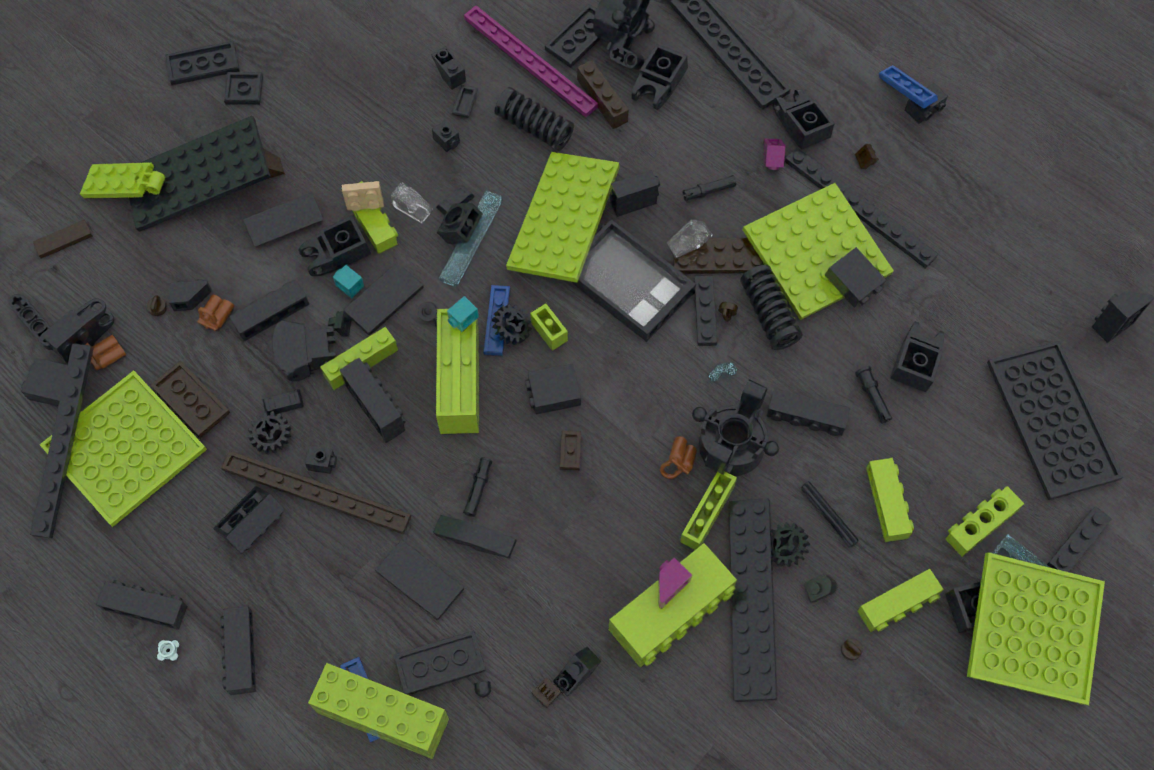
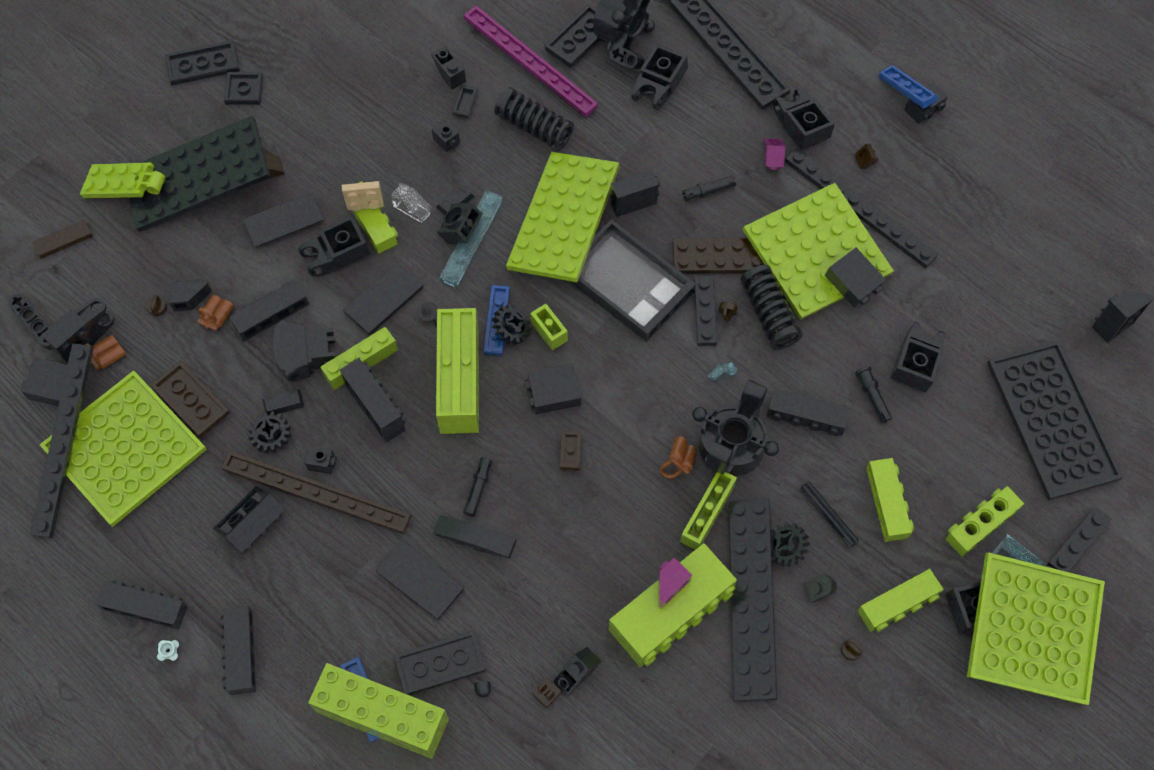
(341, 323): black tile -> none
(348, 281): teal brick -> none
(462, 314): teal brick -> none
(602, 92): dark brown brick -> none
(689, 238): clear slope -> none

